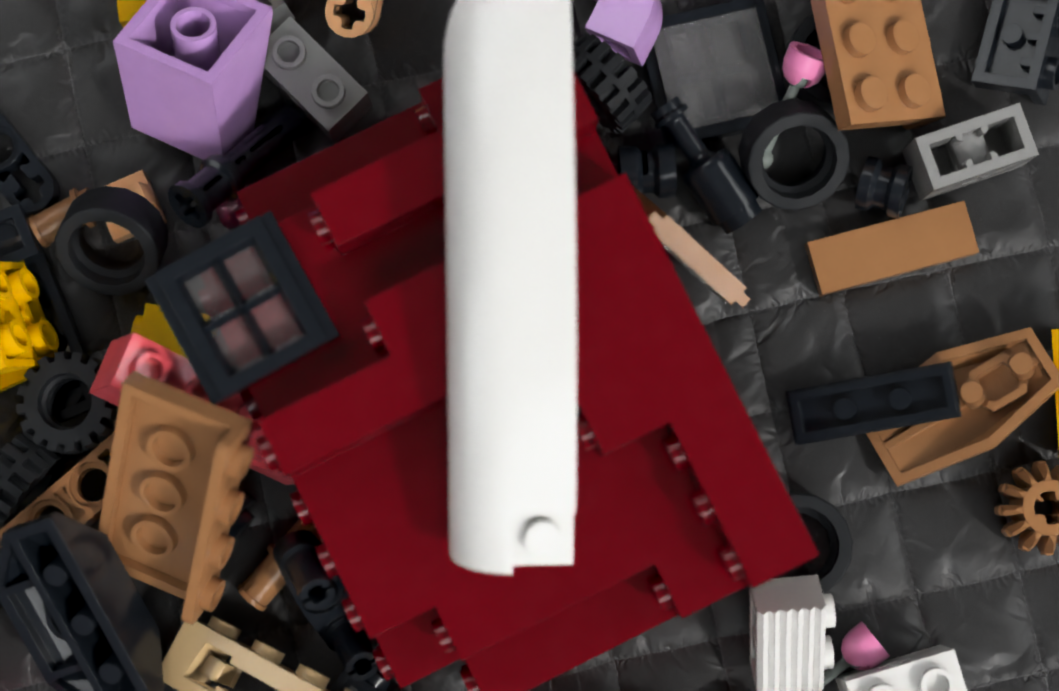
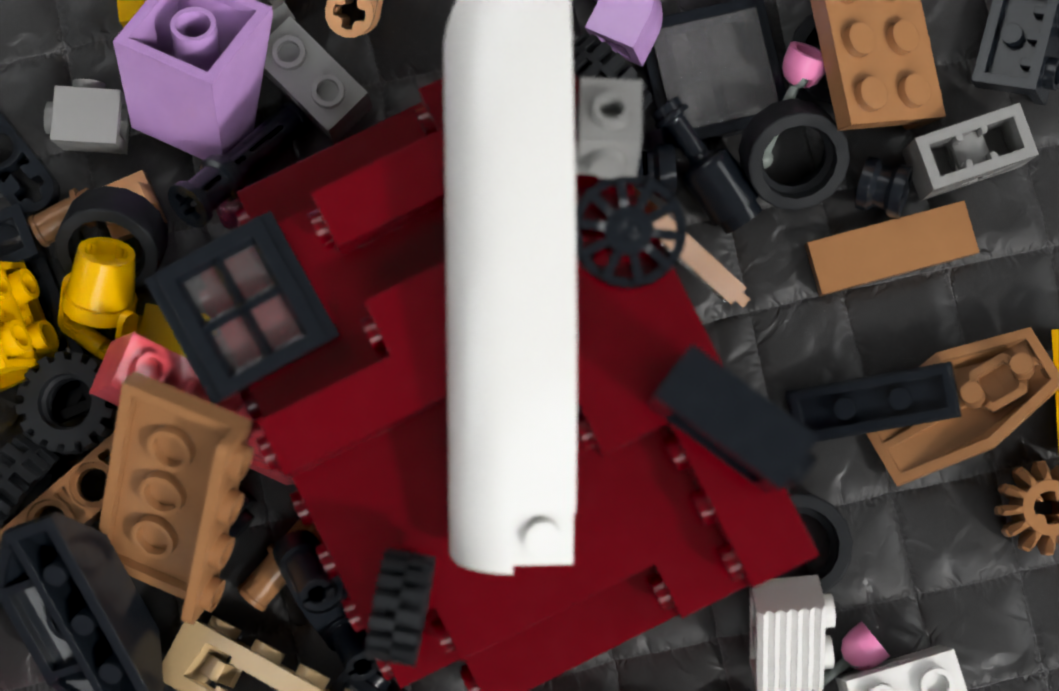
(88, 118): none -> light grey brick
(99, 294): none -> yellow piece
(400, 607): none -> black tyre
(608, 127): none -> light grey brick
(629, 231): none -> black wheel
(734, 422): none -> black window

